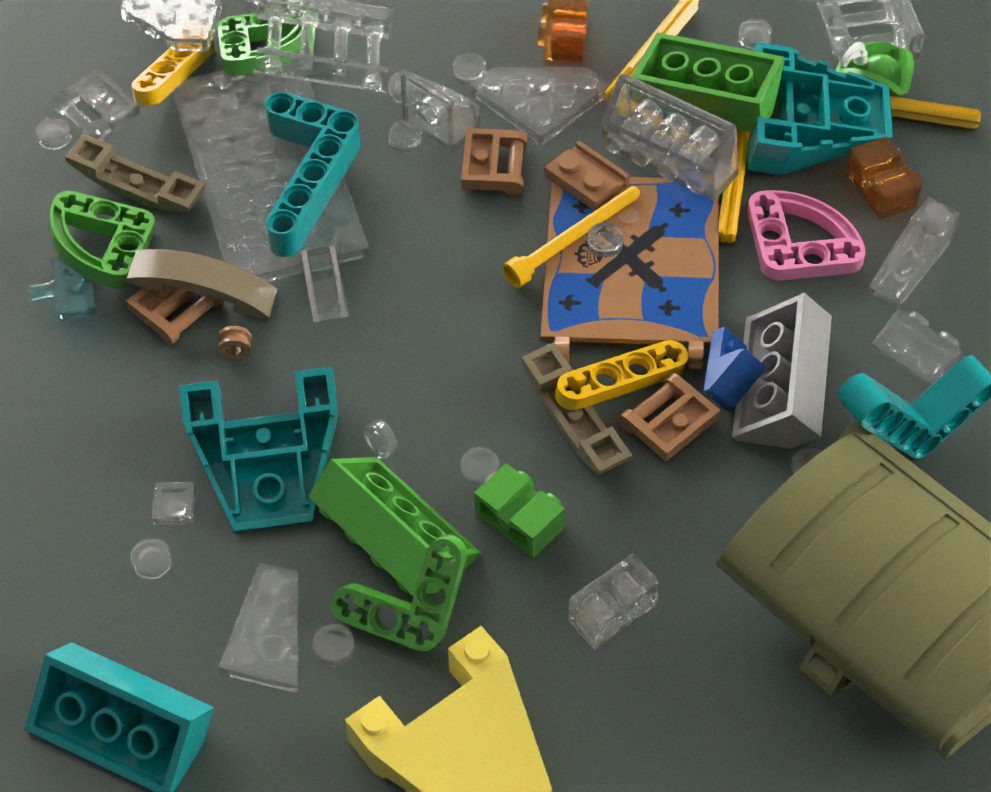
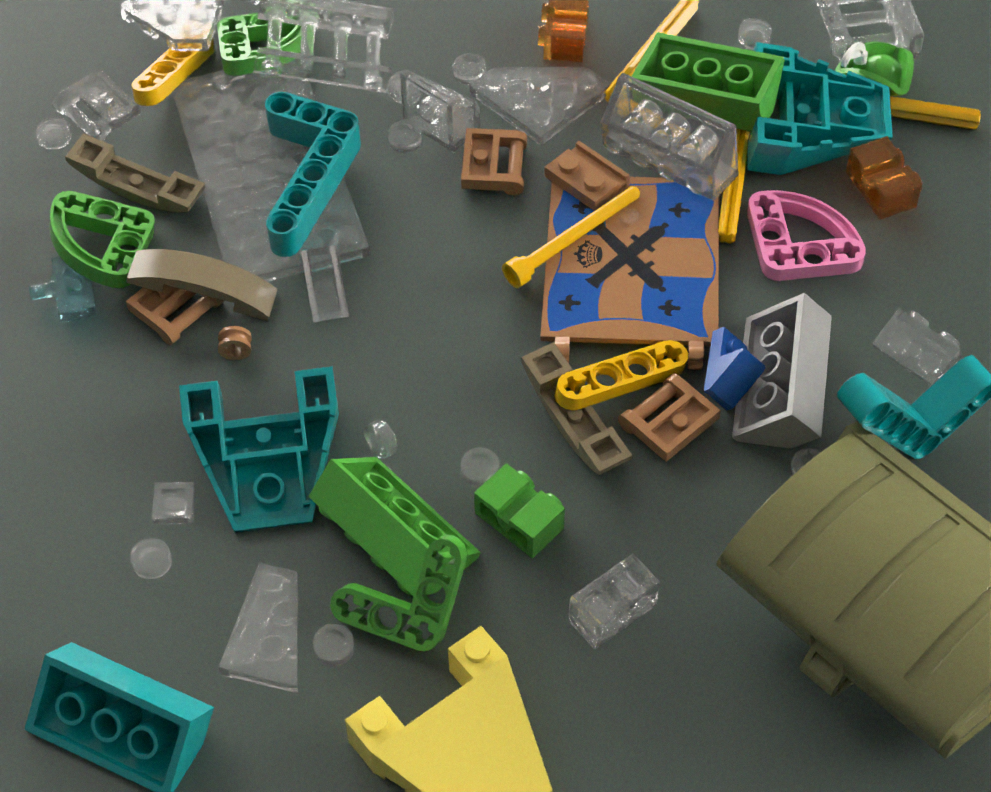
(605, 239): clear tile -> none
(915, 251): clear slope -> none

